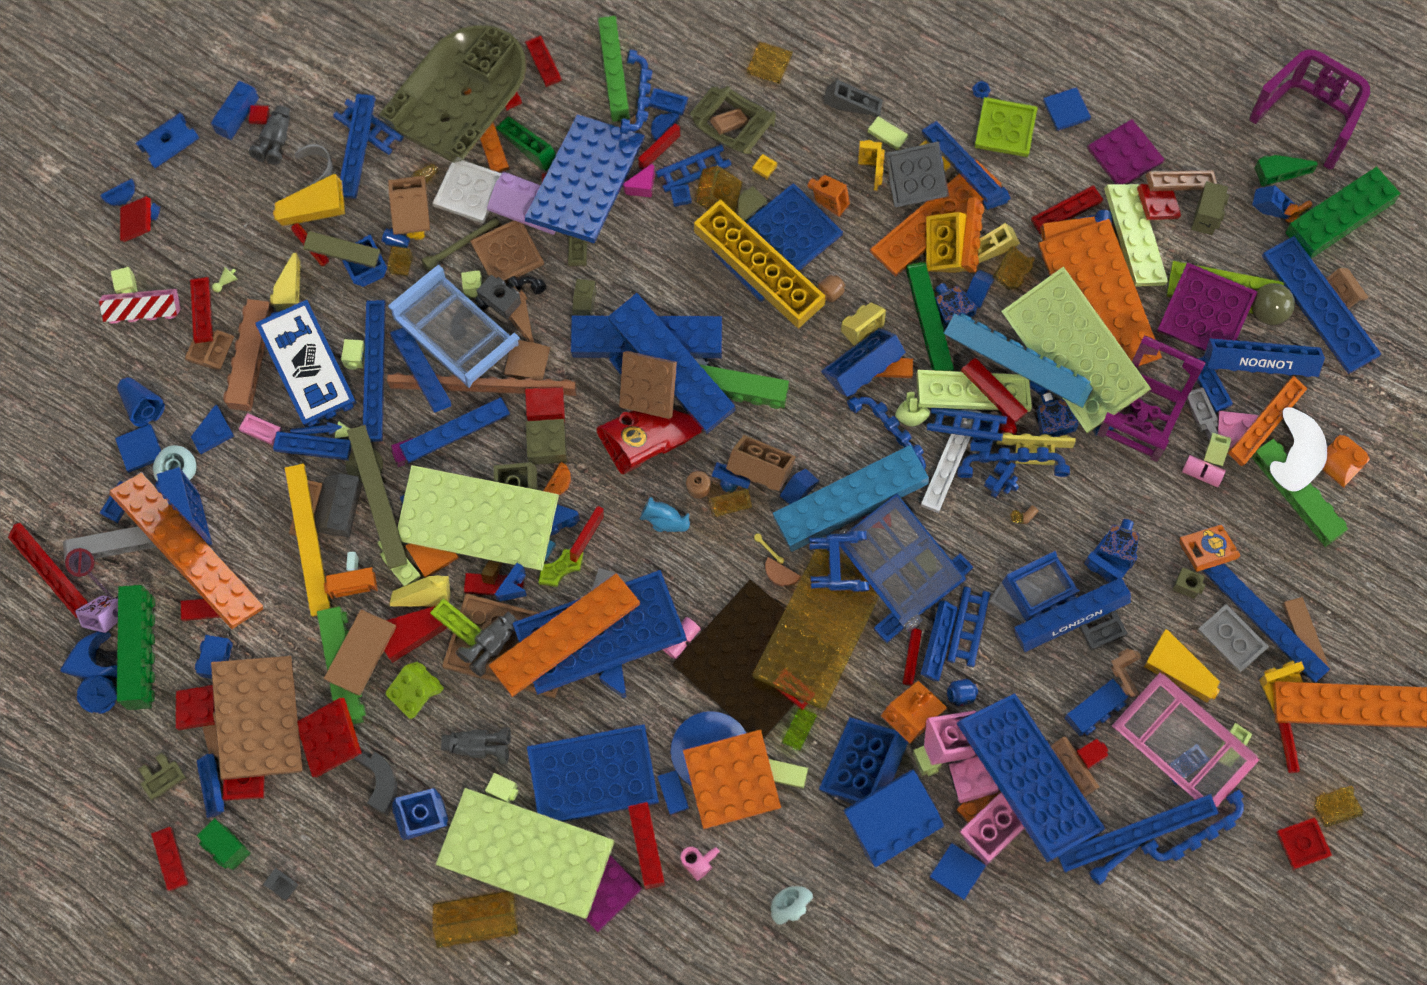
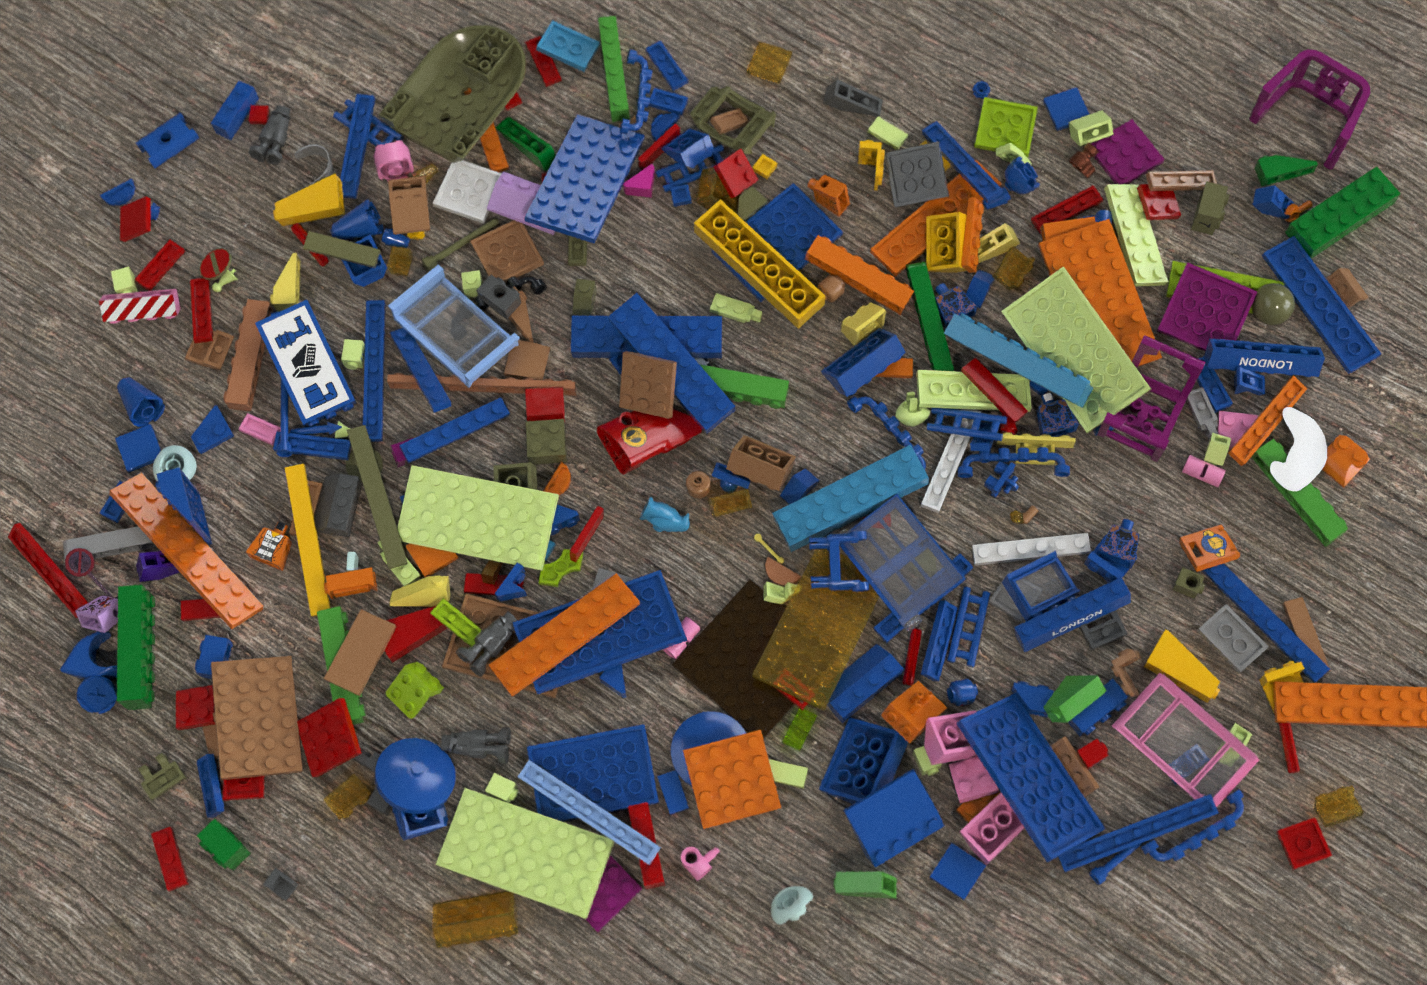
(154, 566): none -> dark purple slope
(159, 265): none -> red tile
(215, 264): none -> red piece
(271, 546): none -> torso
(284, 448): none -> blue piece
(347, 797): none -> clear yellow bracket
(358, 223): none -> blue cone
(393, 161): none -> bright pink brick
(414, 776): none -> blue dish
(568, 46): none -> dark azure plate
(589, 812): none -> light blue plate
(666, 65): none -> blue tile
(689, 148): none -> blue slope
(734, 309): none -> yellowish green hinge
(735, 173): none -> red plate
(777, 593): none -> yellowish green slope
(859, 274): none -> orange brick
(863, 682): none -> blue slope
(866, 884): none -> bright green slope
(1010, 152): none -> yellowish green slope
(1020, 177): none -> blue cylinder
(1030, 549): none -> white plate
(1032, 697): none -> blue slope
(1073, 696): none -> bright green slope
(1082, 162): none -> copper piece
(1091, 128): none -> yellowish green brick
(1248, 381): none -> blue slope

